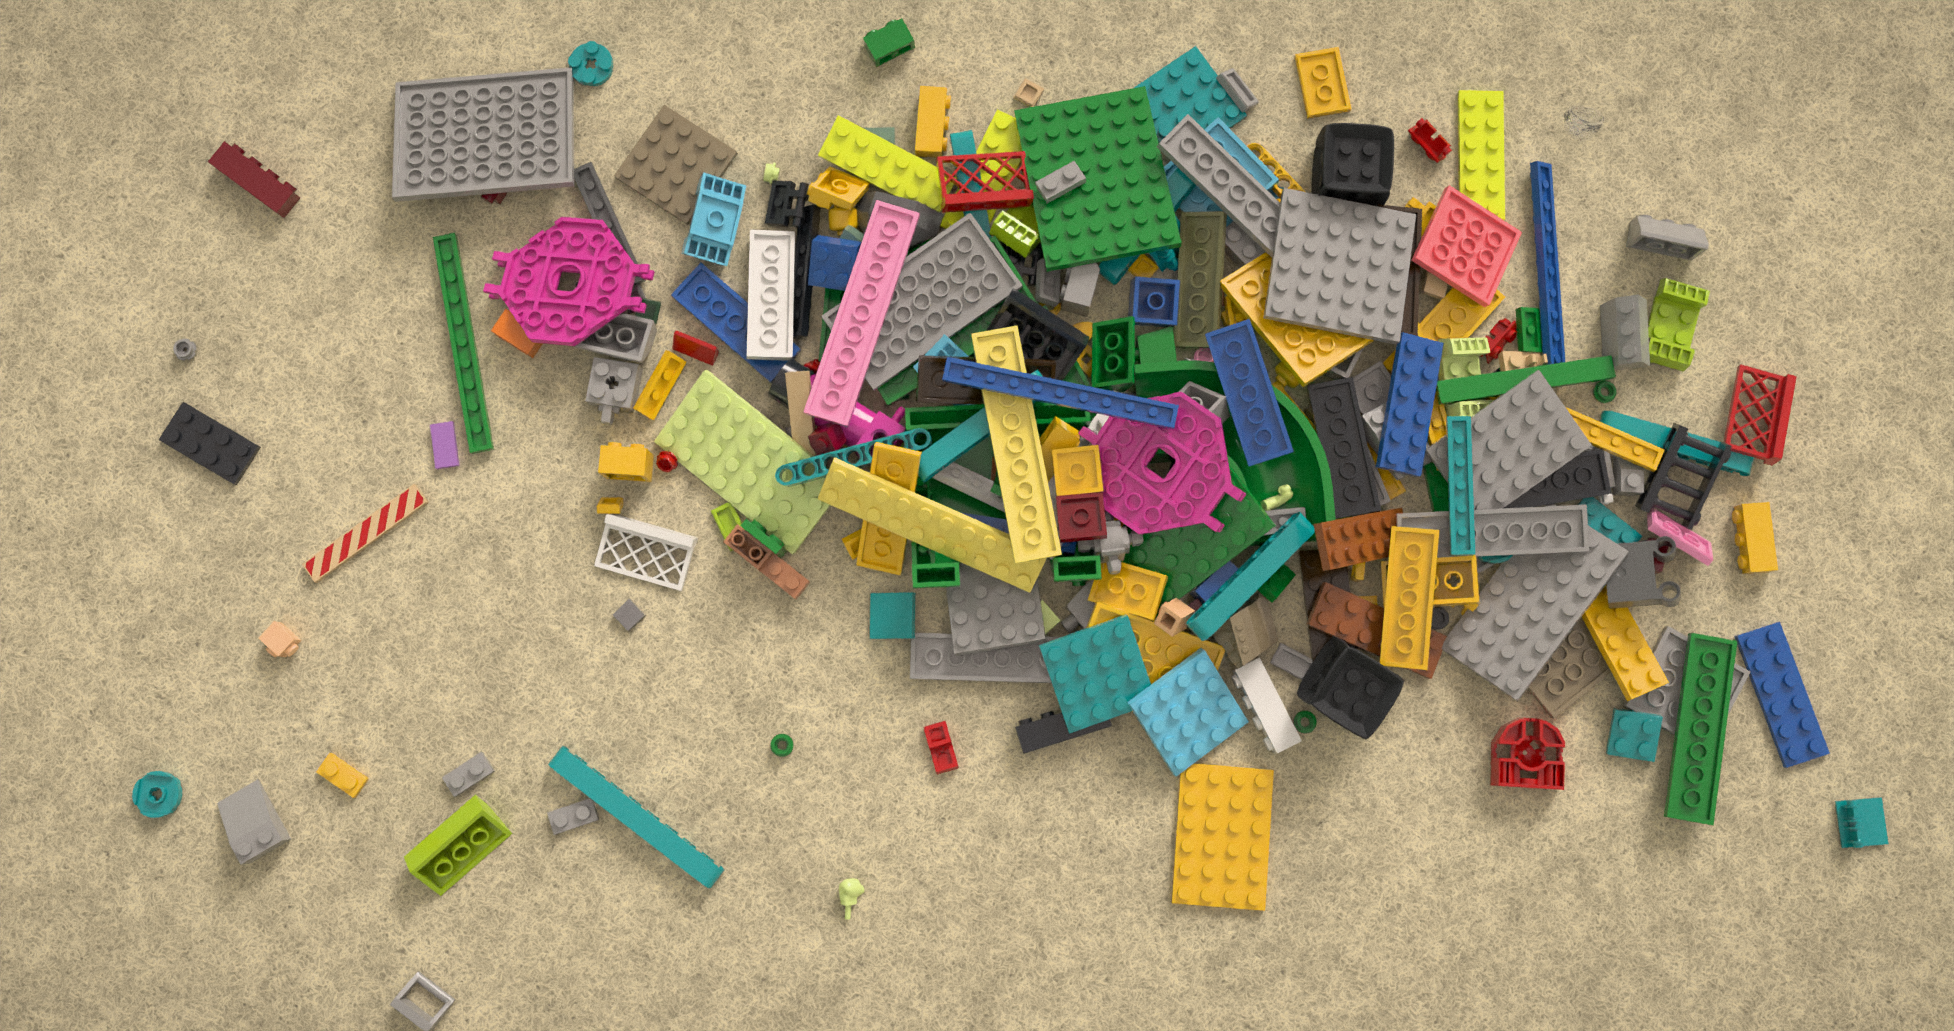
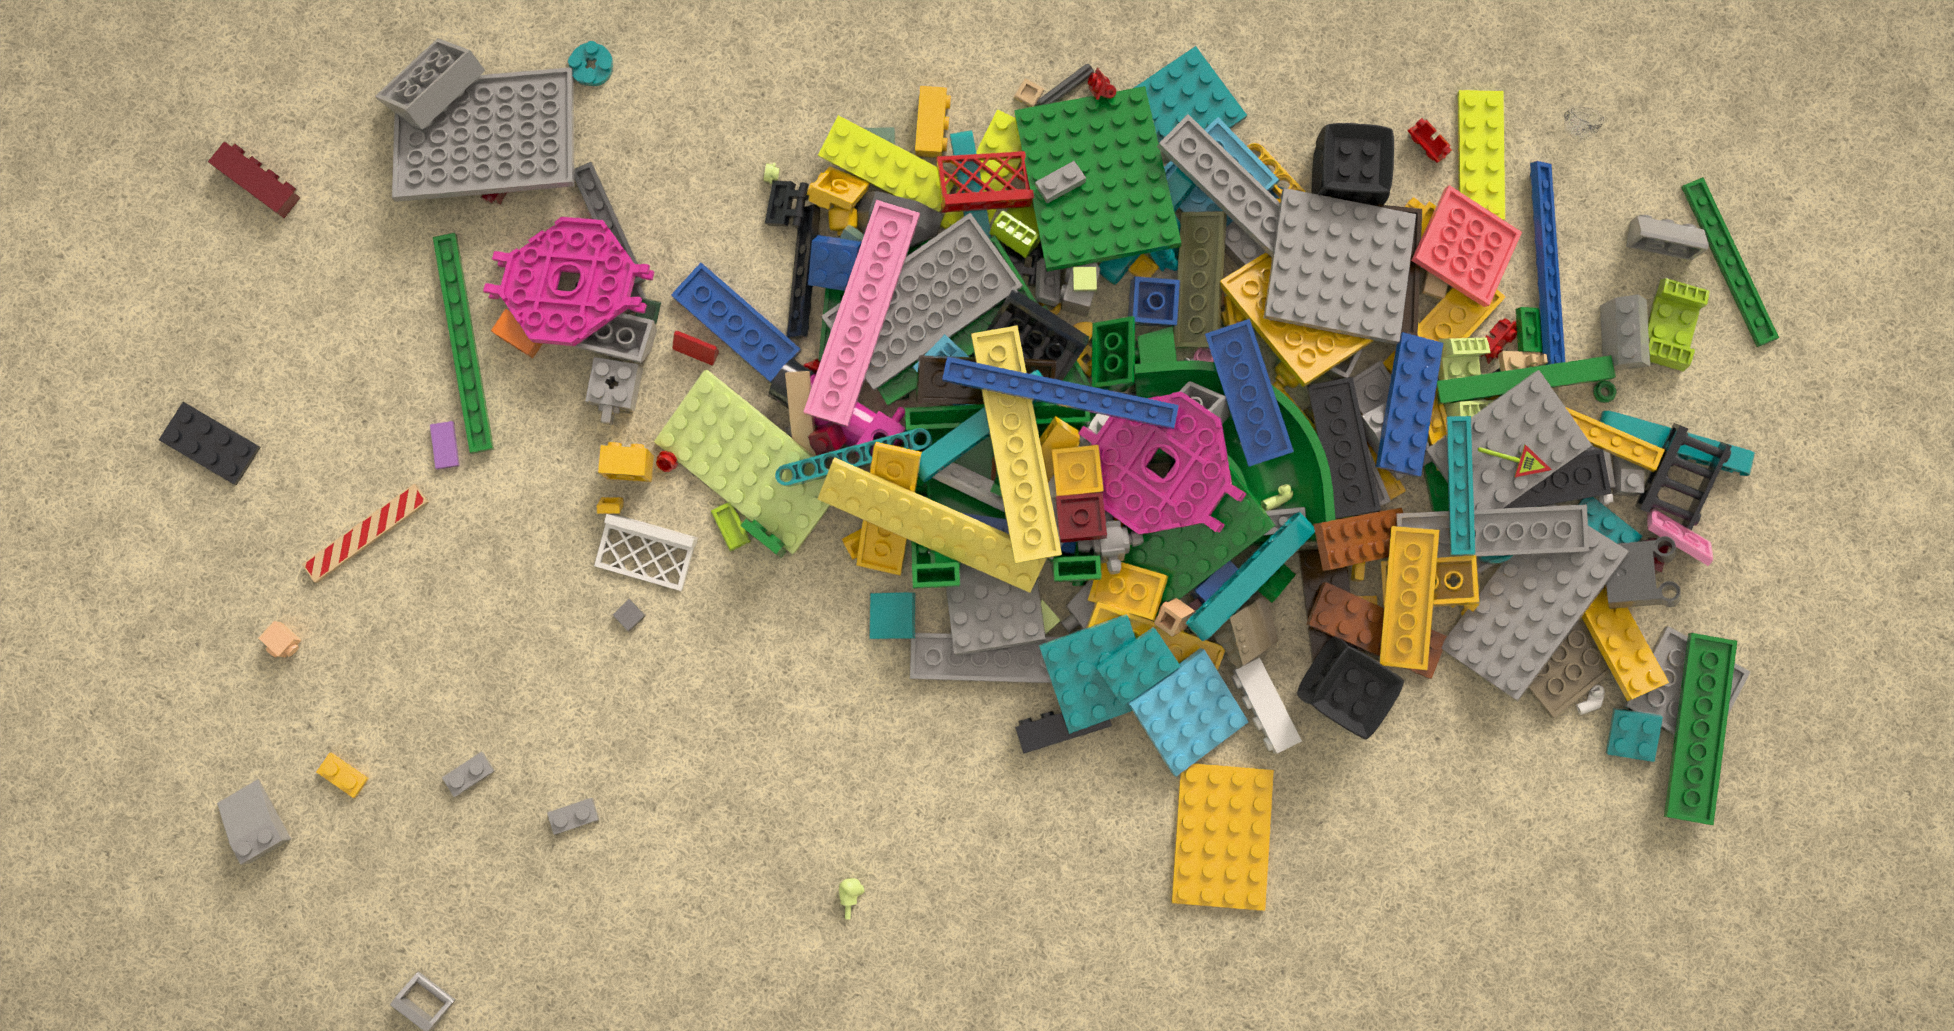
(146, 802): teal plate -> none
(179, 348): light grey plate -> none
(431, 83): none -> light grey slope
(457, 845): lime slope -> none
(635, 817): teal beam -> none
(659, 385): yellow plate -> none
(671, 161): dark tan plate -> none
(714, 219): medium azure plate -> none
(766, 561): nougat slope -> none
(770, 295): white plate -> none
(774, 745): green plate -> none
(888, 42): green brick -> none
(941, 747): red slope -> none
(1066, 85): none -> dark grey axle
(1084, 279): none -> yellowish green tile
(1101, 85): none -> red hinge
(1138, 666): none -> teal plate
(1237, 90): light grey tile -> none
(1291, 661): light grey tile -> none
(1312, 721): green plate -> none
(1322, 82): yellow tile -> none
(1440, 618): black tile -> none
(1507, 770): red connector -> none
(1528, 462): none -> piece
(1594, 700): none -> white arm
(1730, 262): none -> green tile
(1755, 538): yellow brick -> none
(1779, 414): red fence -> none
(1782, 695): blue plate -> none
(1861, 822): teal hinge -> none

